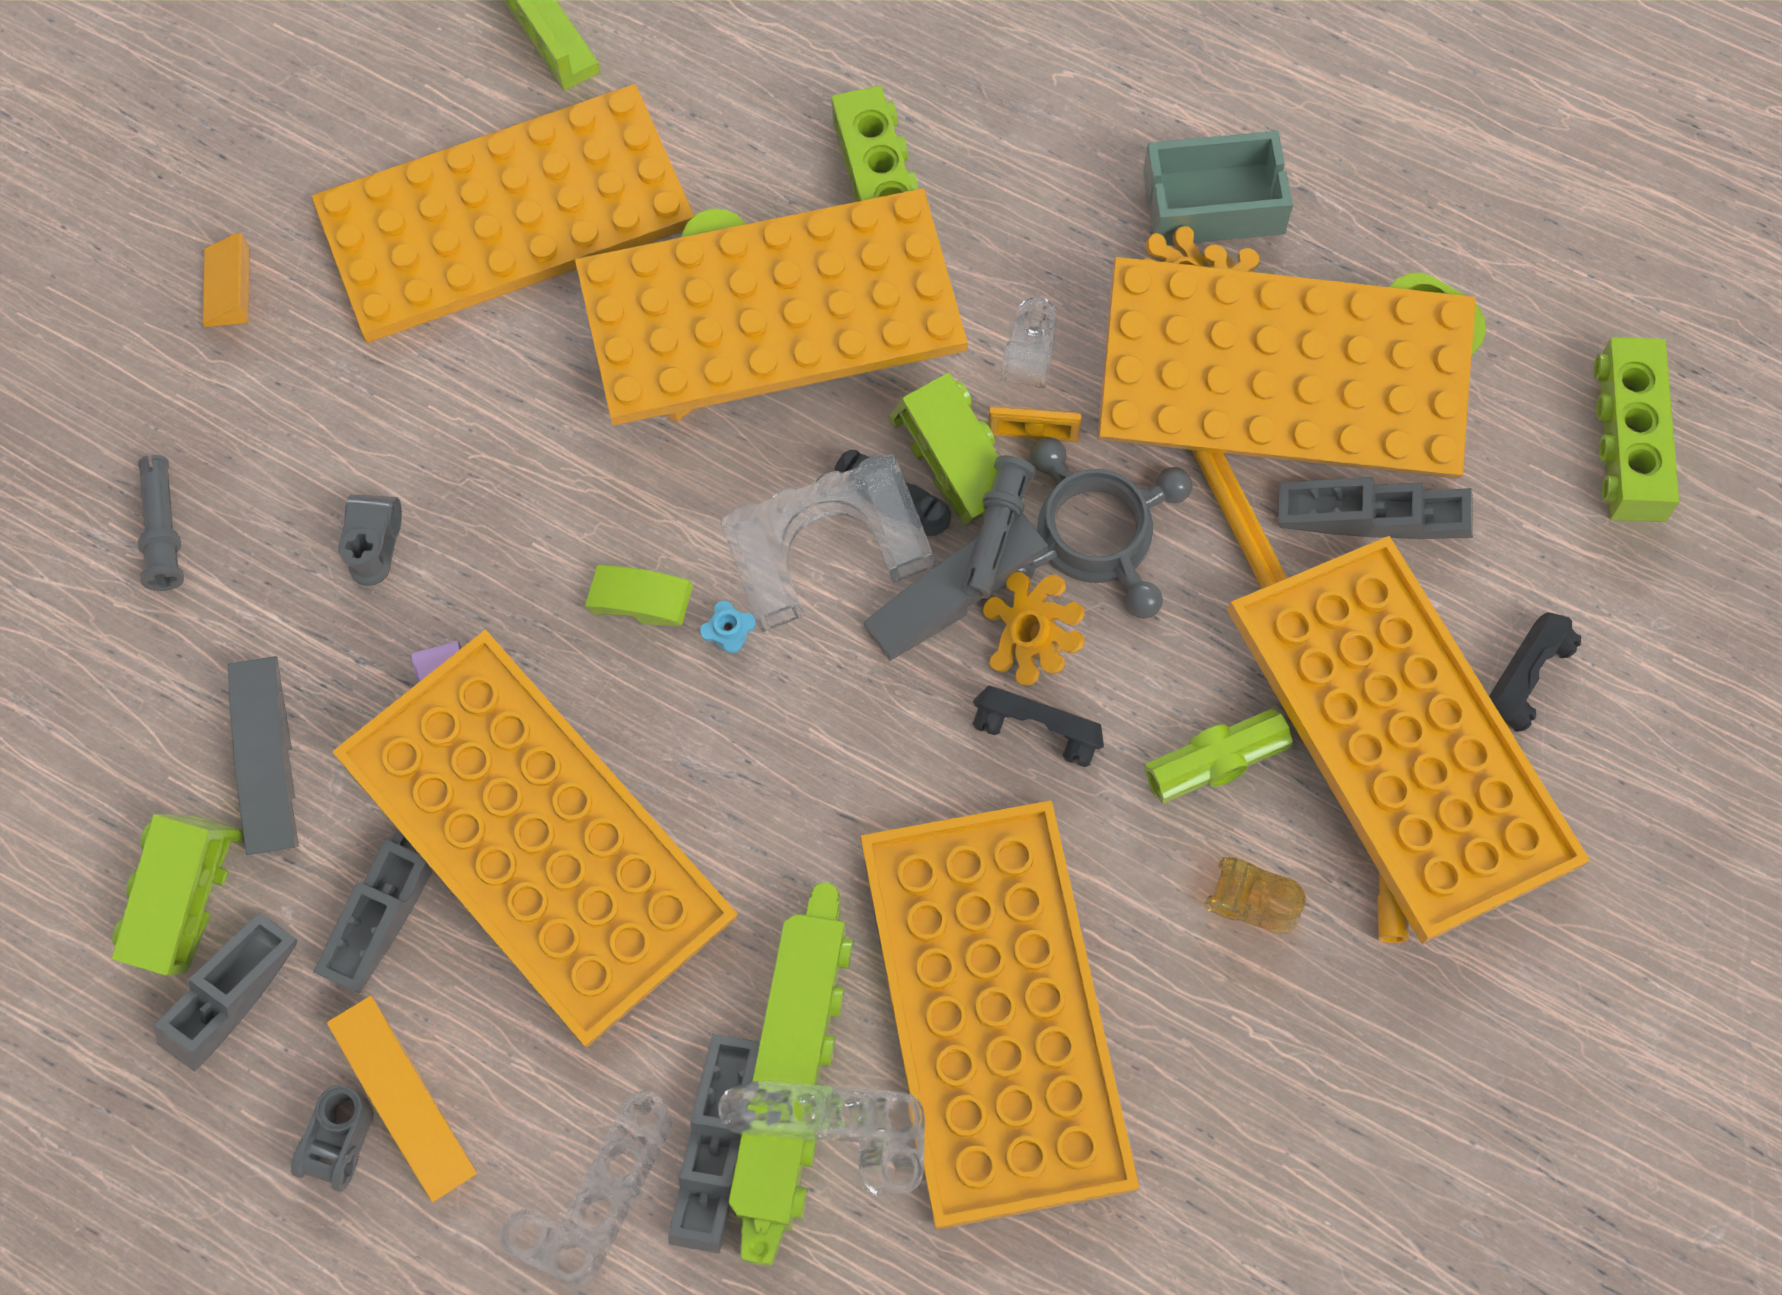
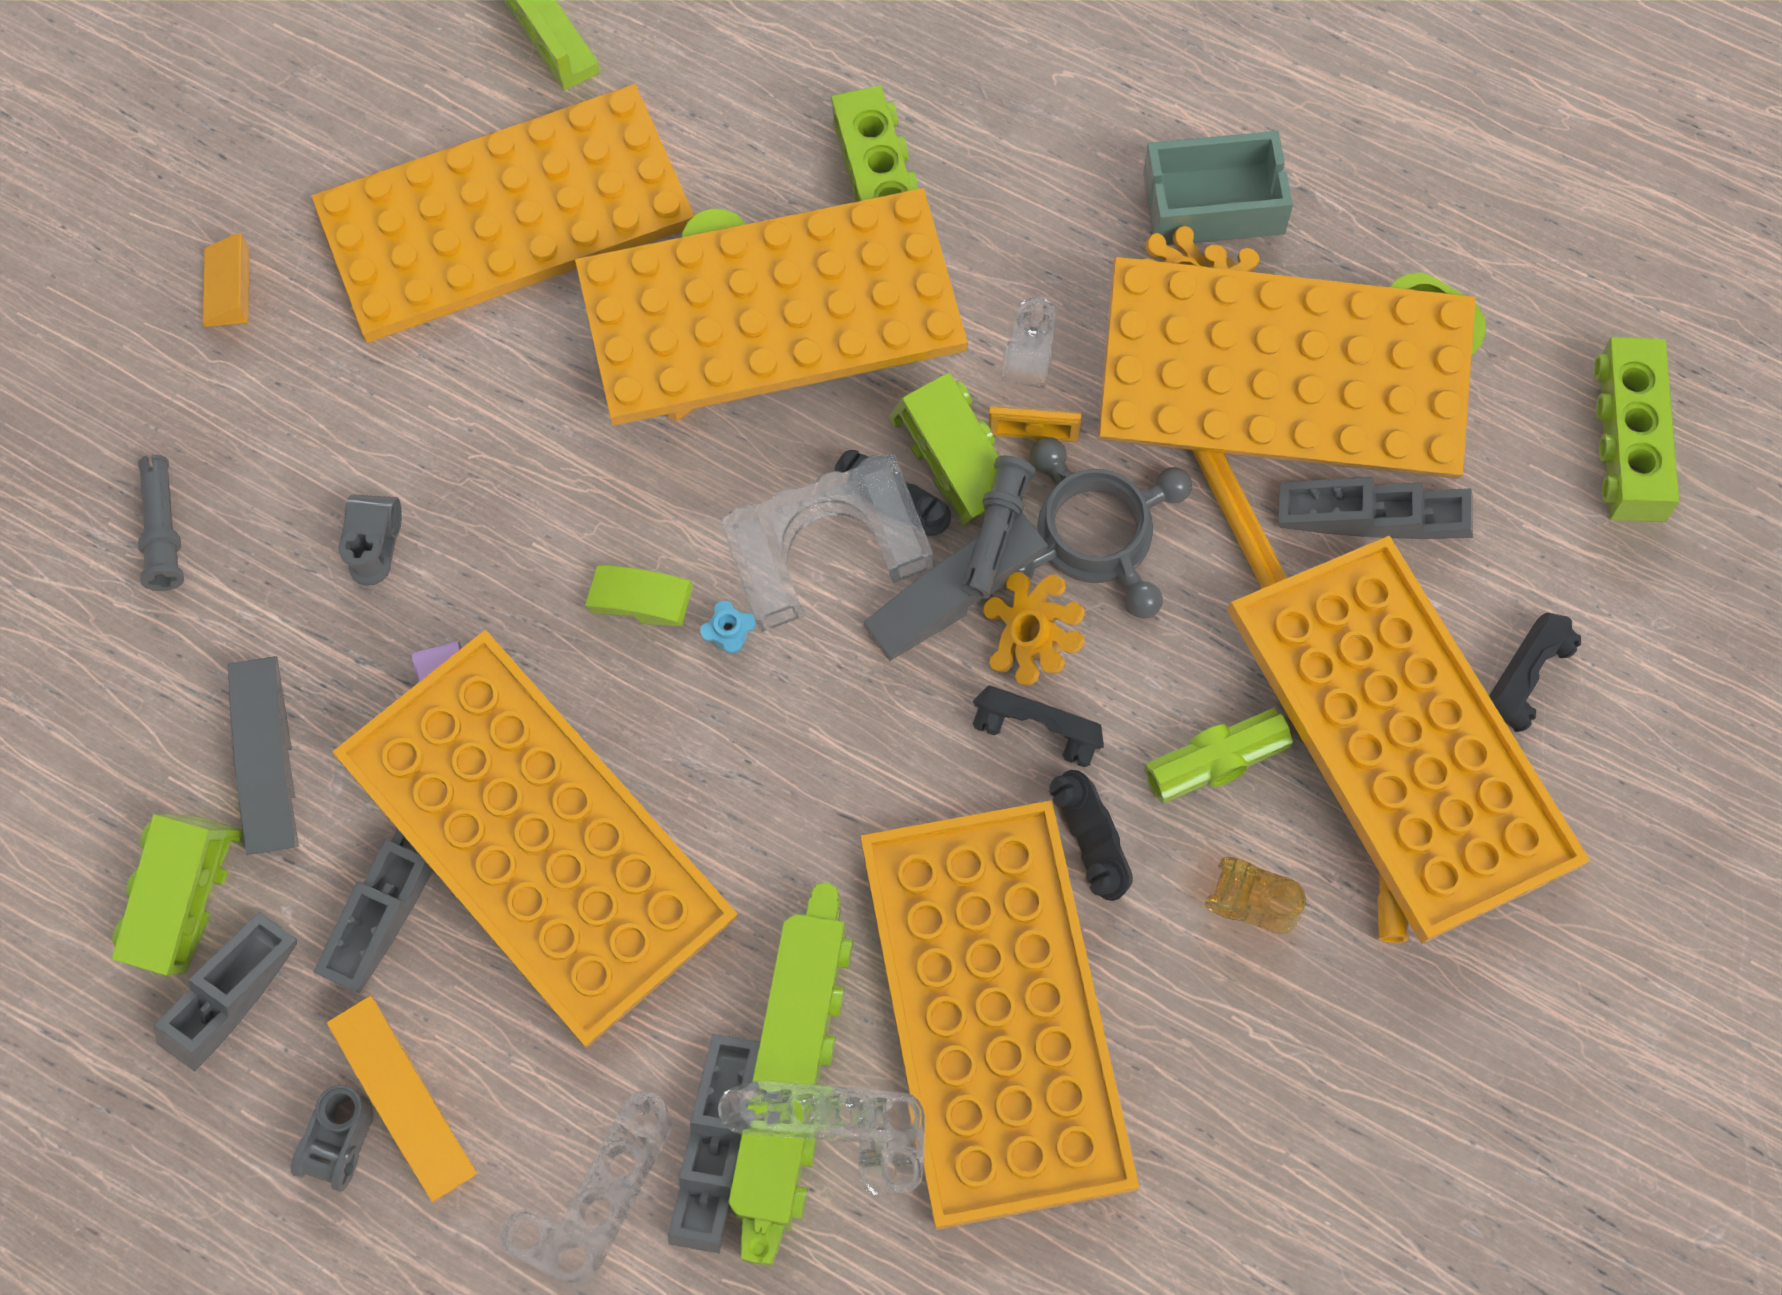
(1095, 833): none -> black piece

